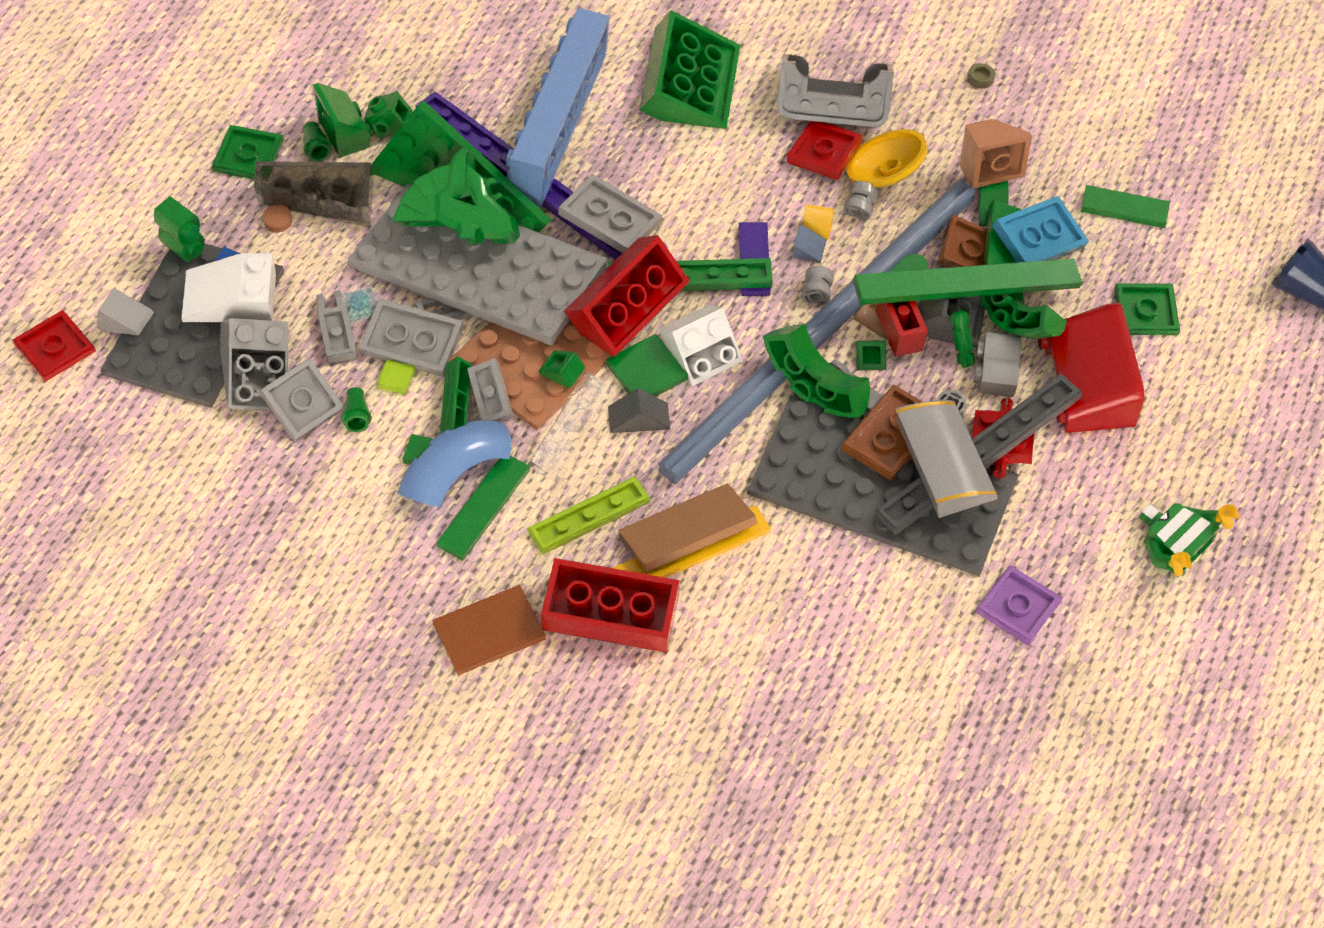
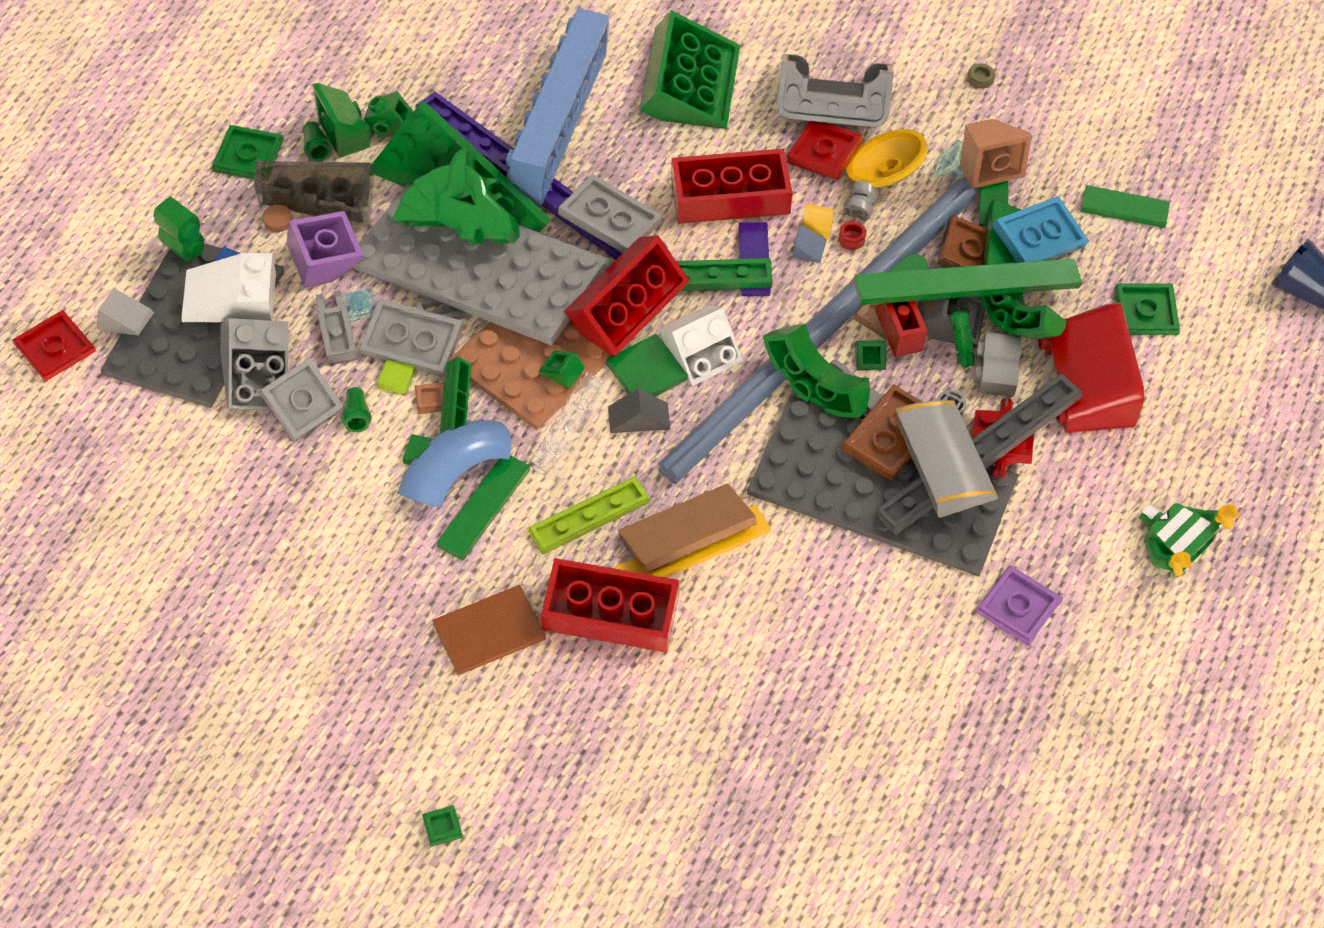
(323, 247): none -> medium lavender slope
(429, 397): none -> nougat tile
(442, 825): none -> green tile
(490, 391): light grey plate -> none
(731, 186): none -> red brick
(818, 284): light grey wheel -> none
(852, 235): none -> red tile
(950, 161): none -> clear light blue tile

